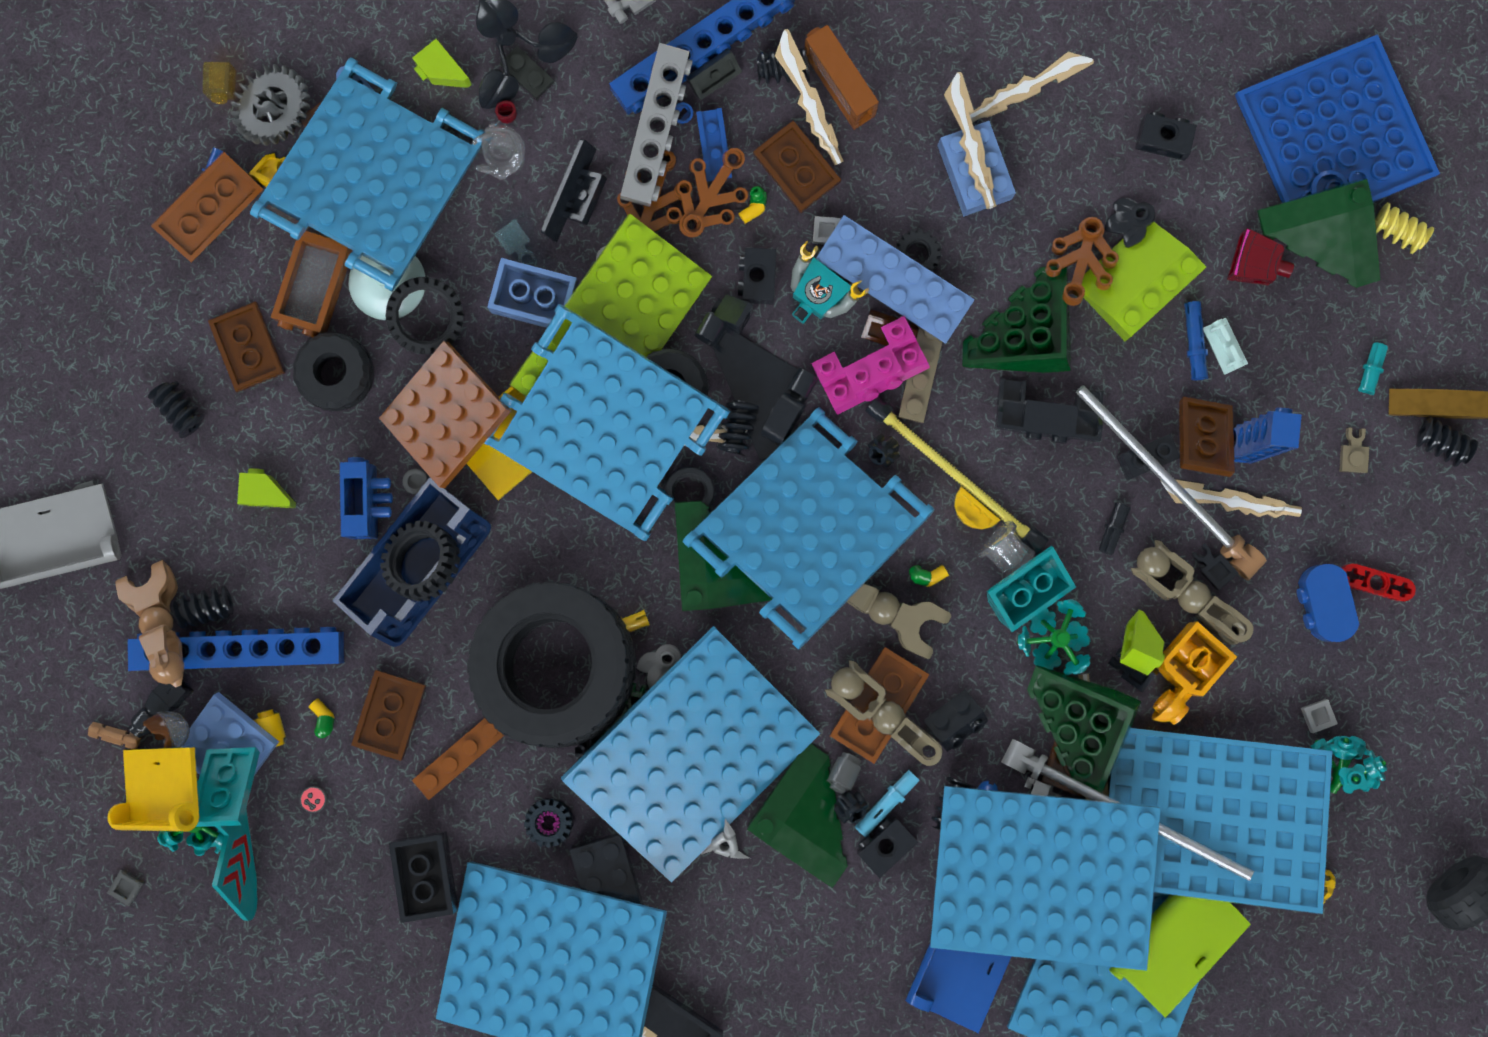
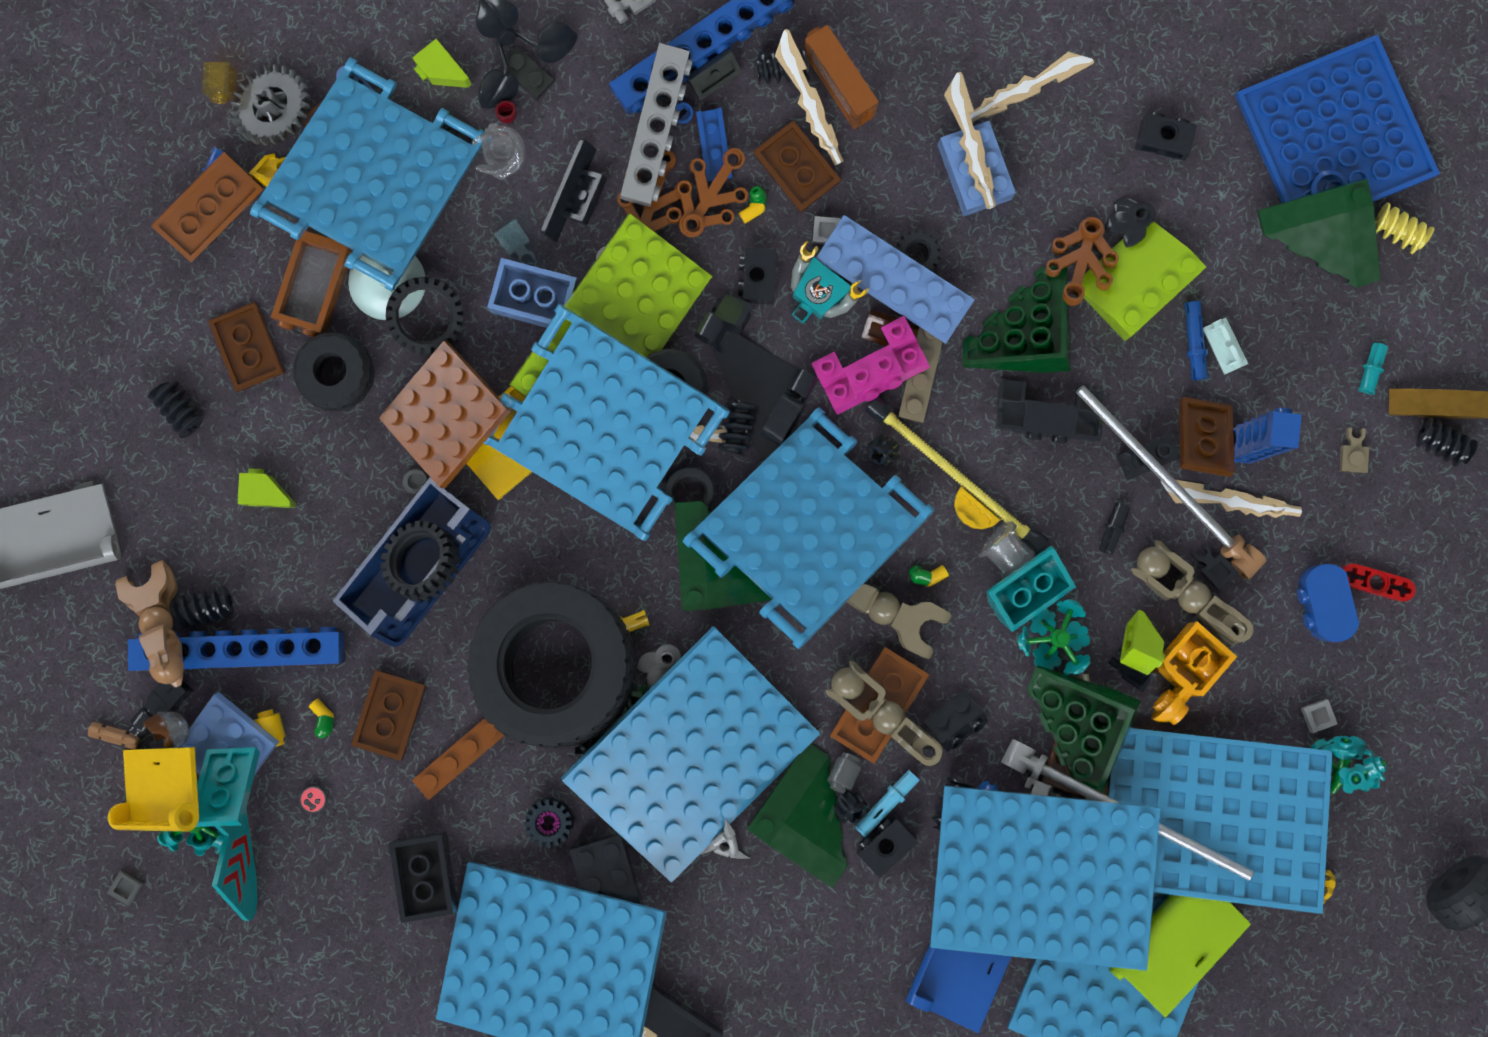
(360, 499): blue piece -> none
(1258, 260): dark red torso -> none

